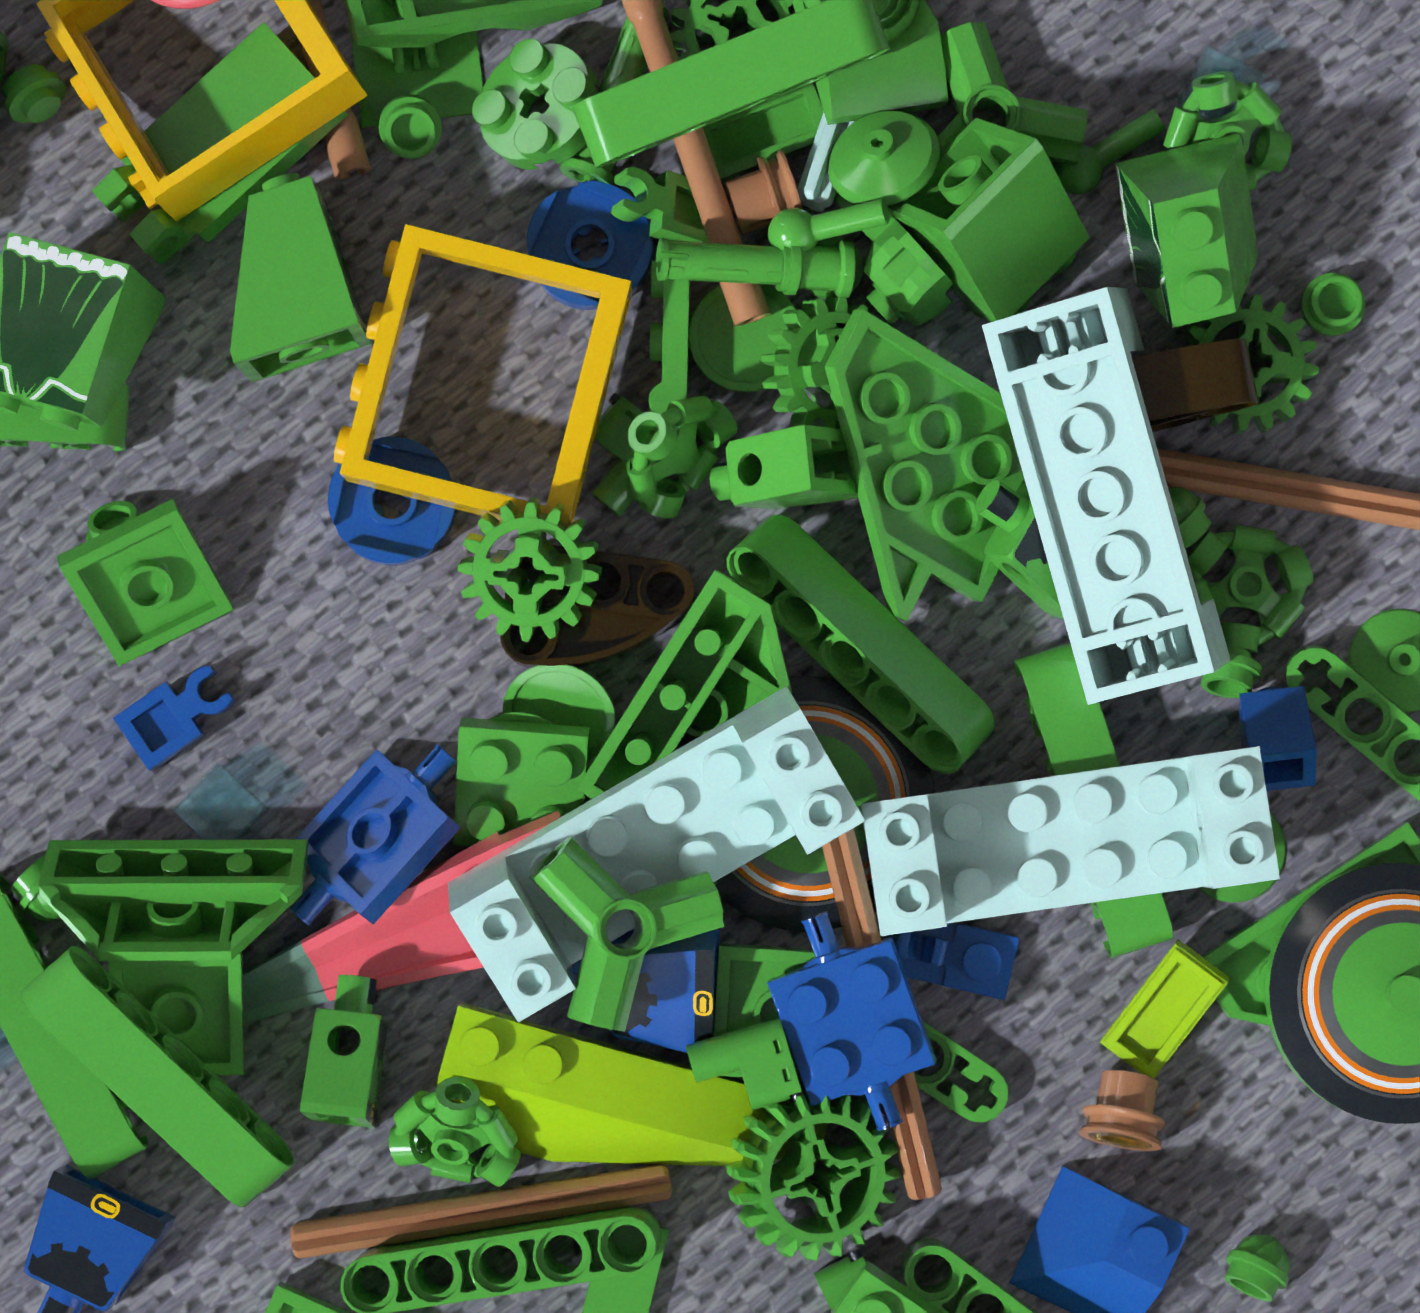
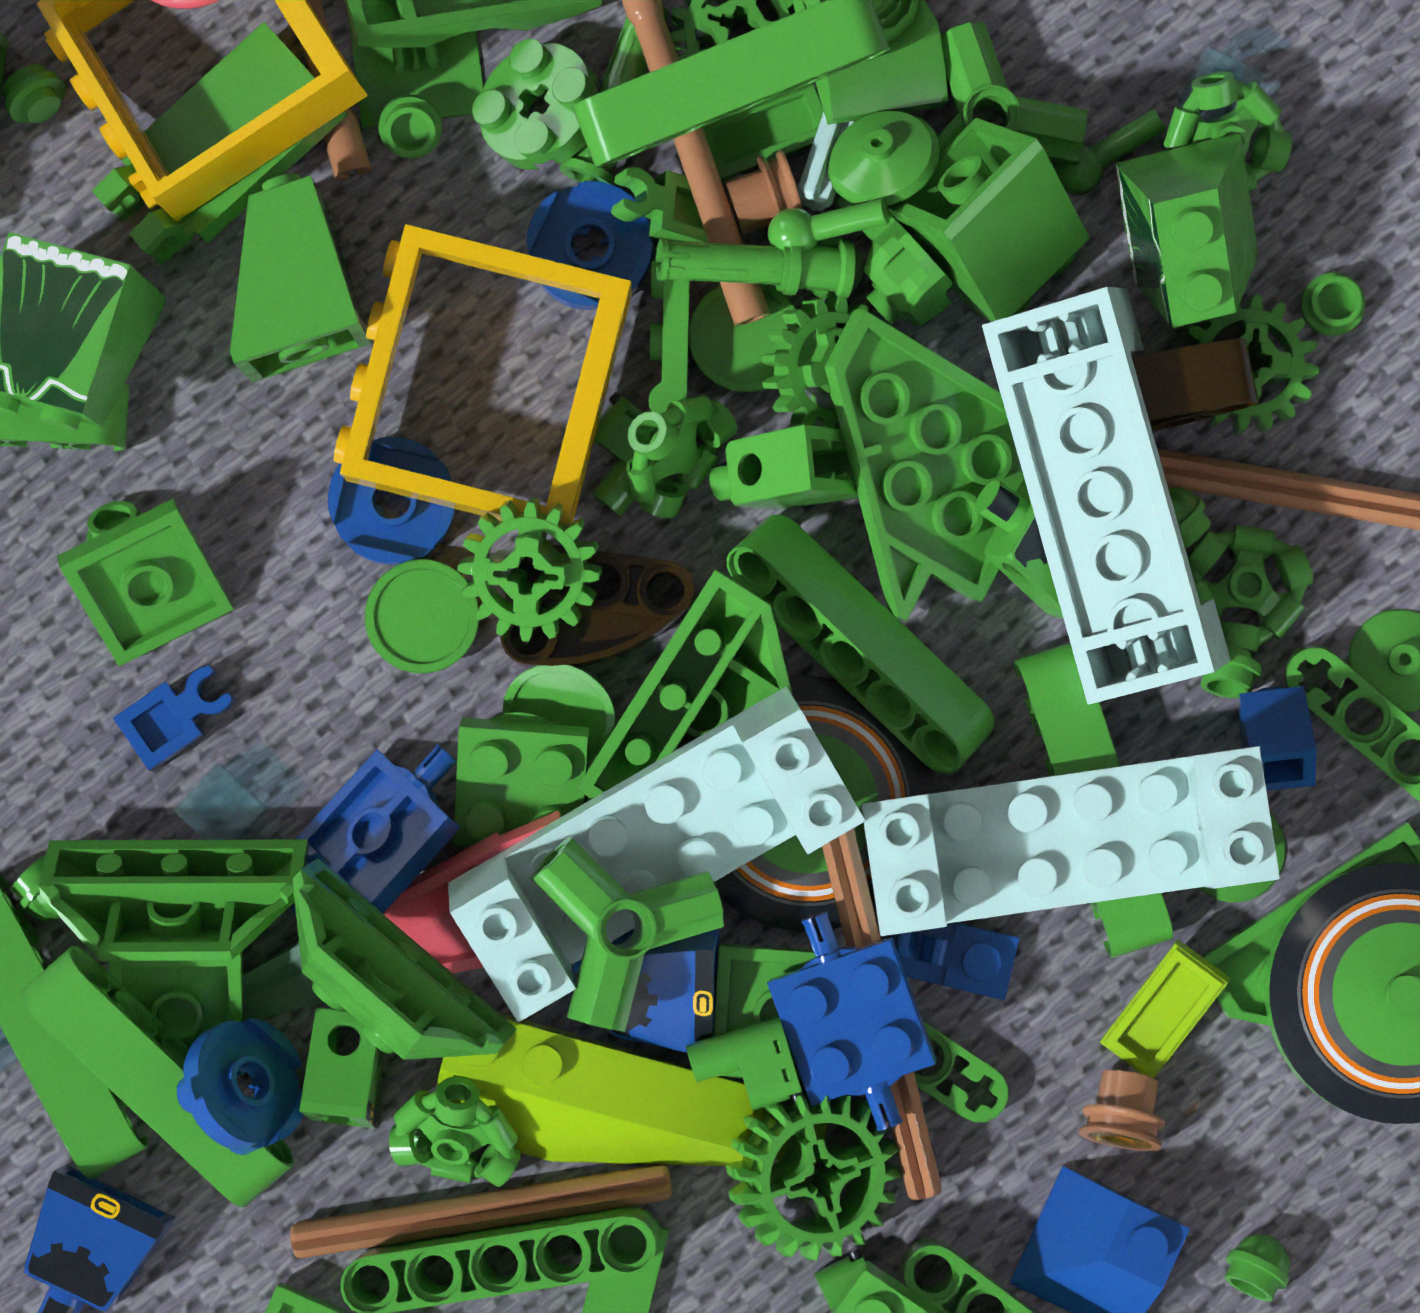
(212, 1089): none -> blue plate
(386, 977): none -> bright green wedge
(420, 616): none -> bright green piece

